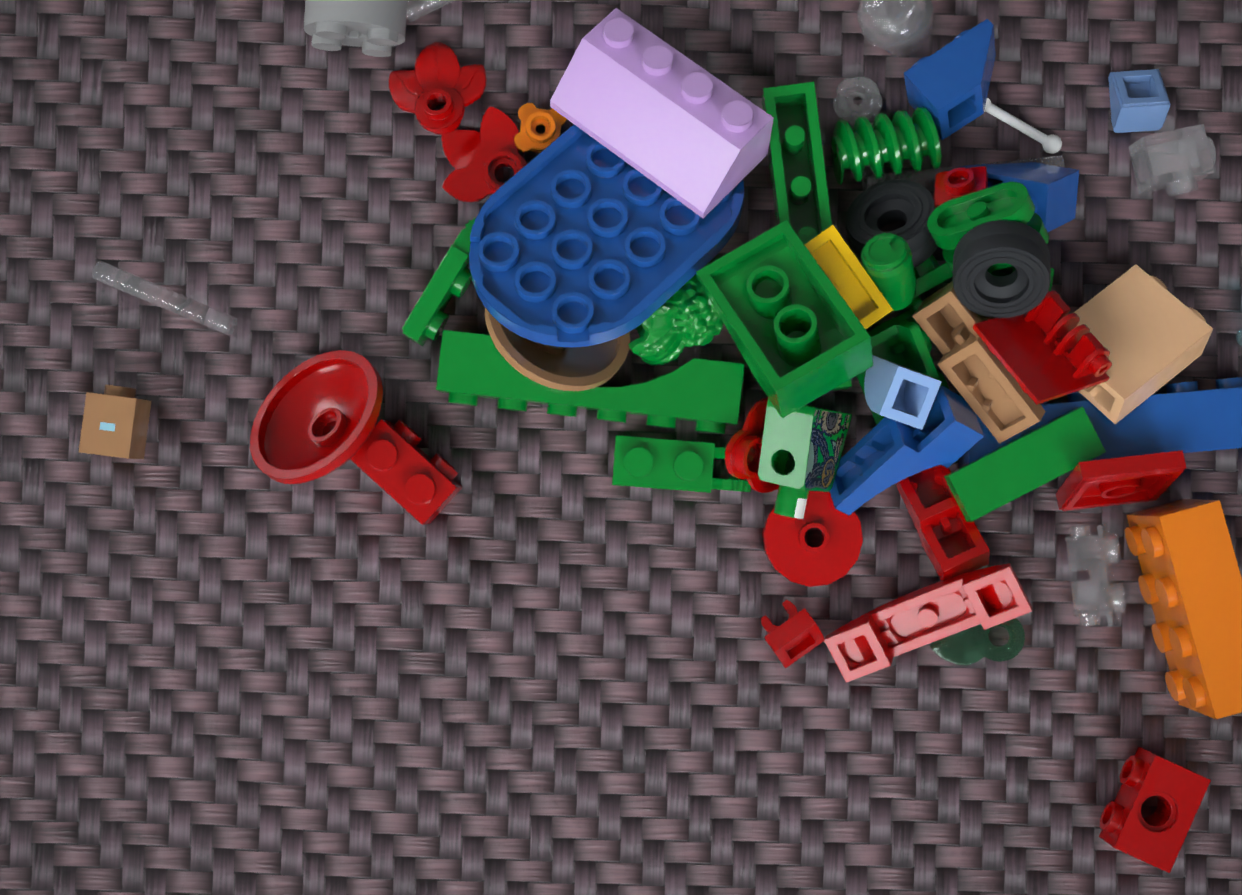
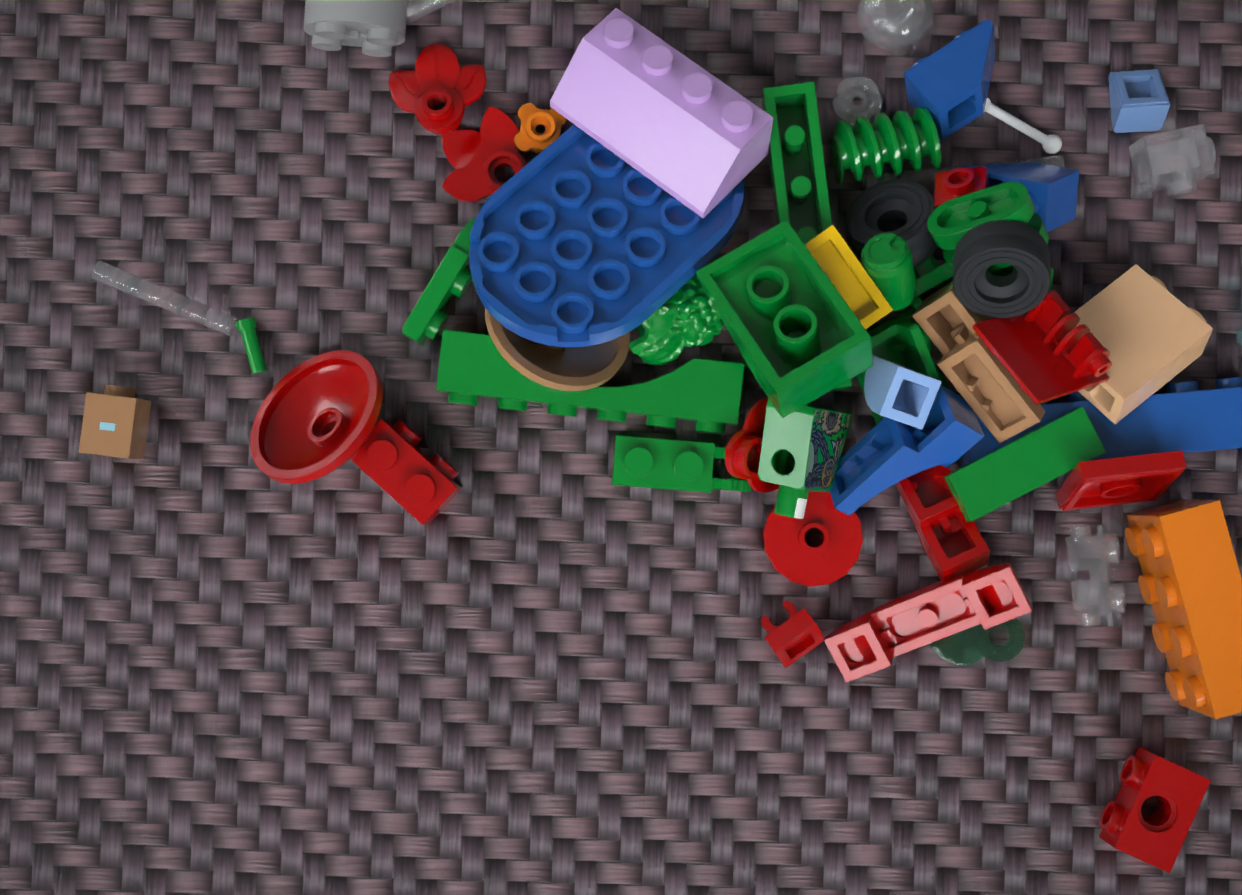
(251, 344): none -> green piece

